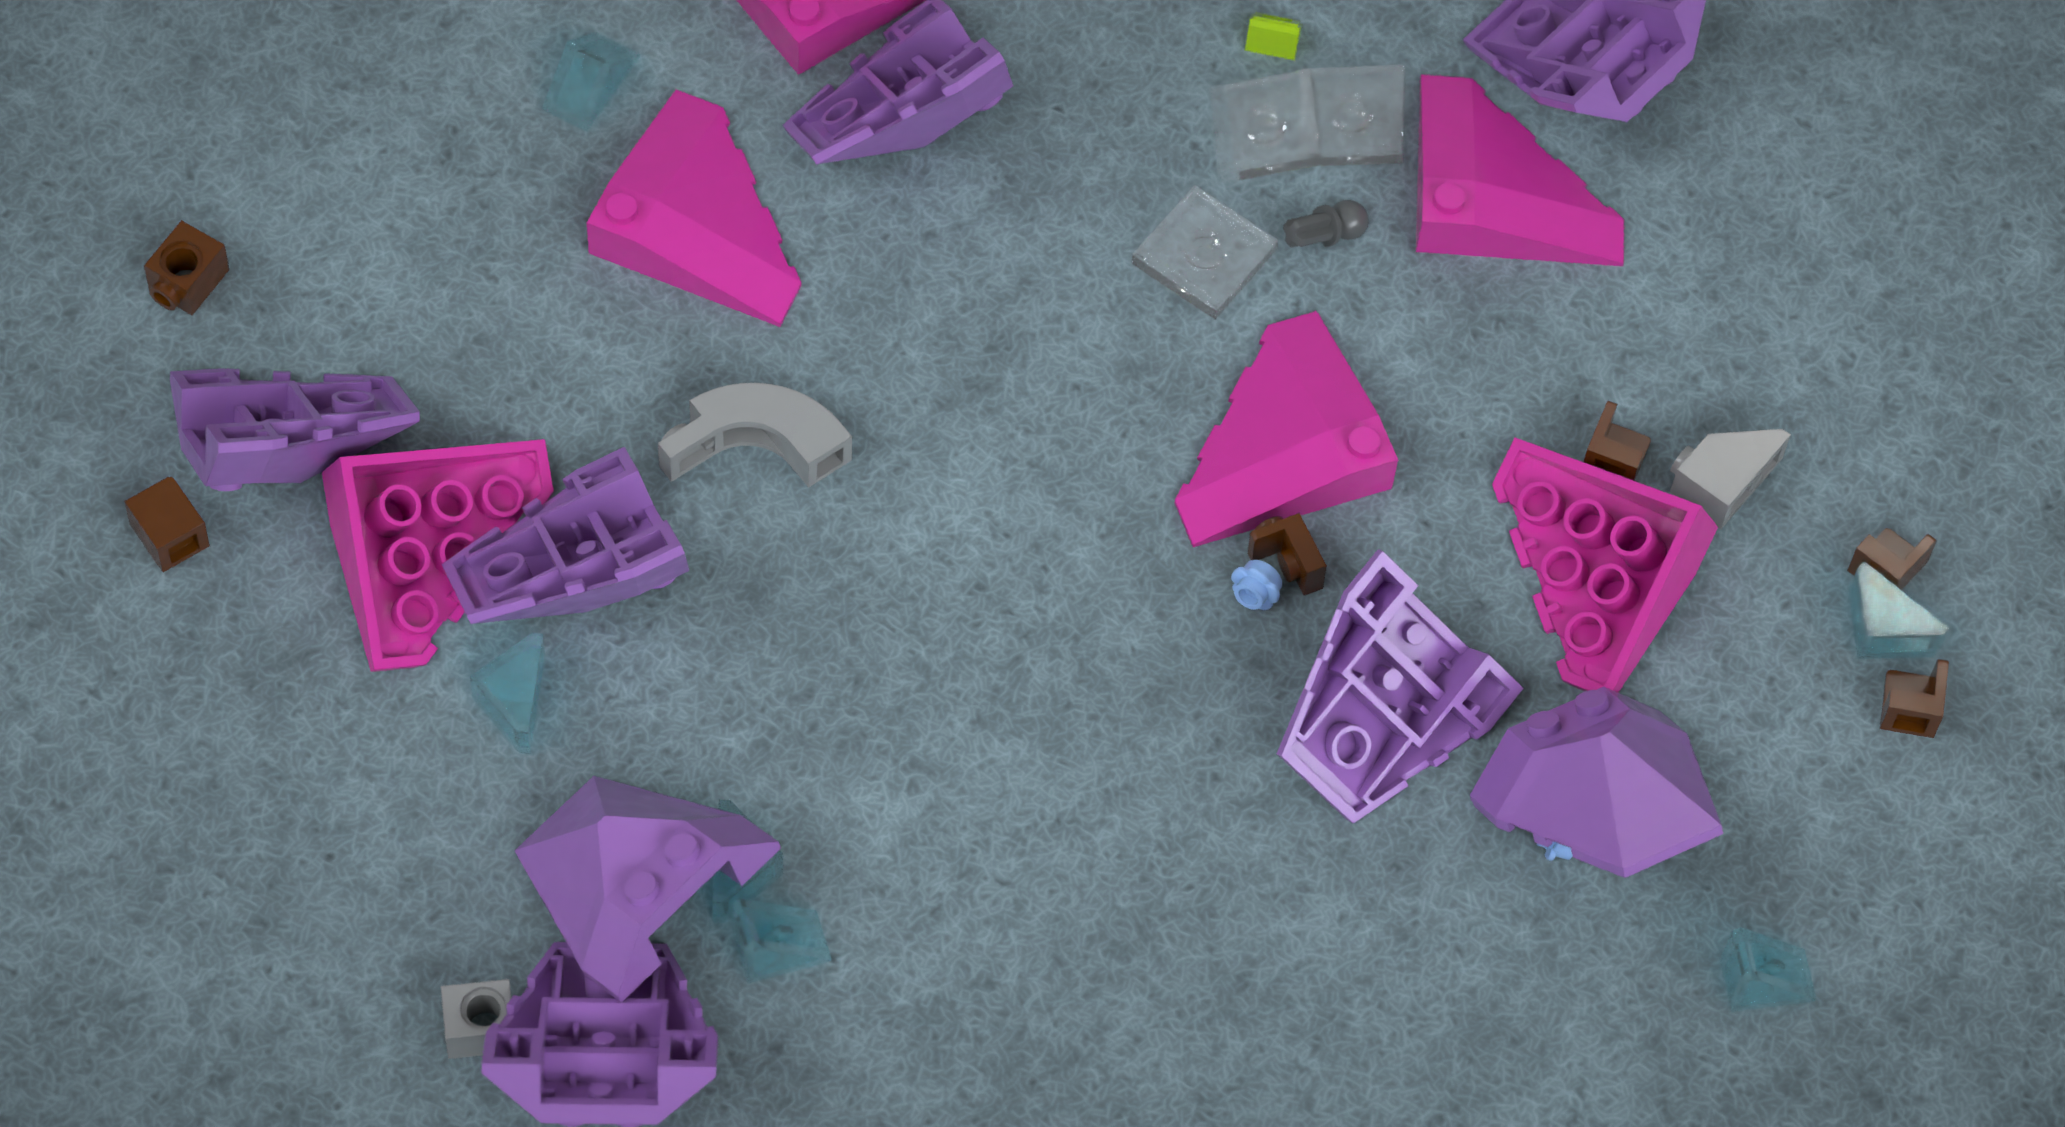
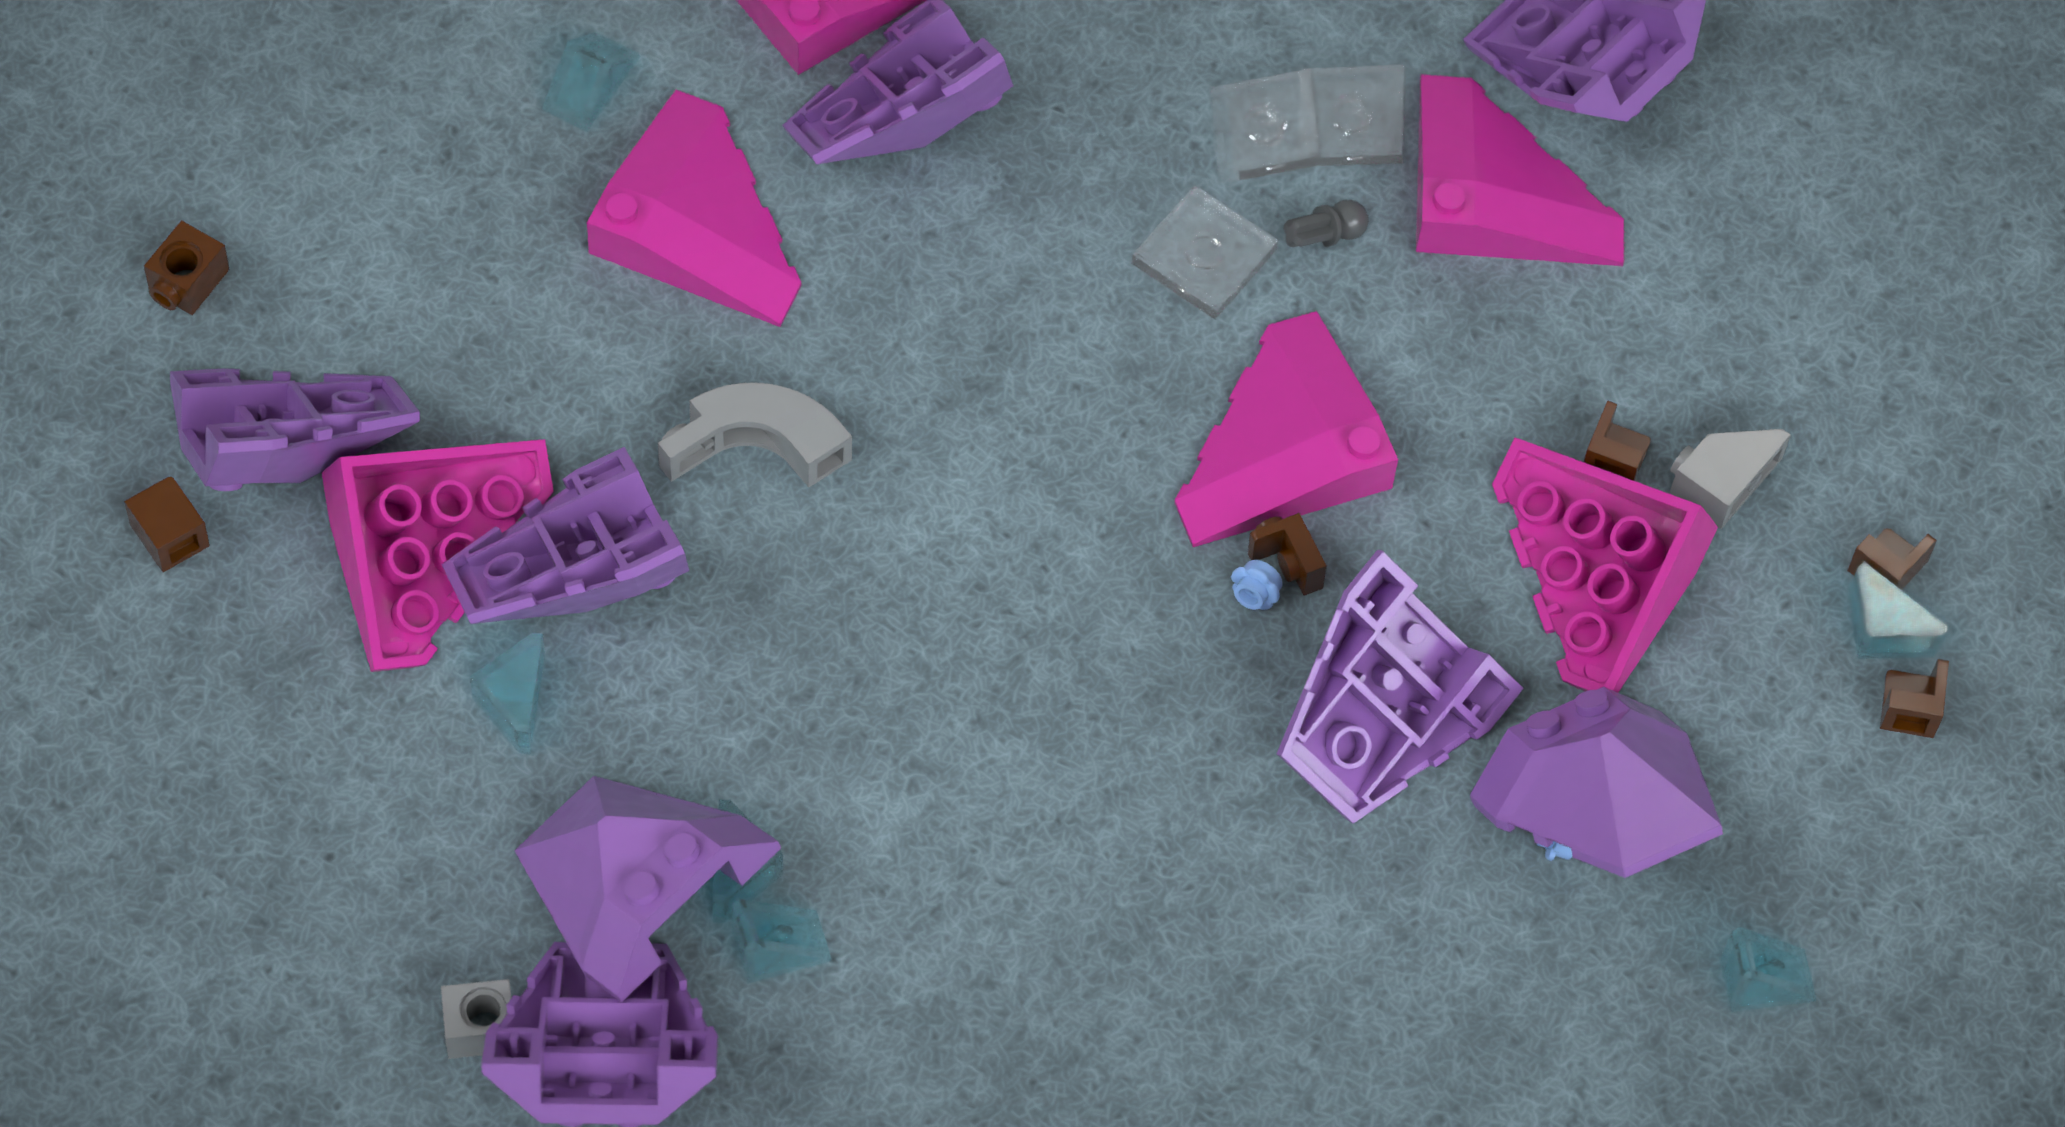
(1273, 35): lime slope -> none

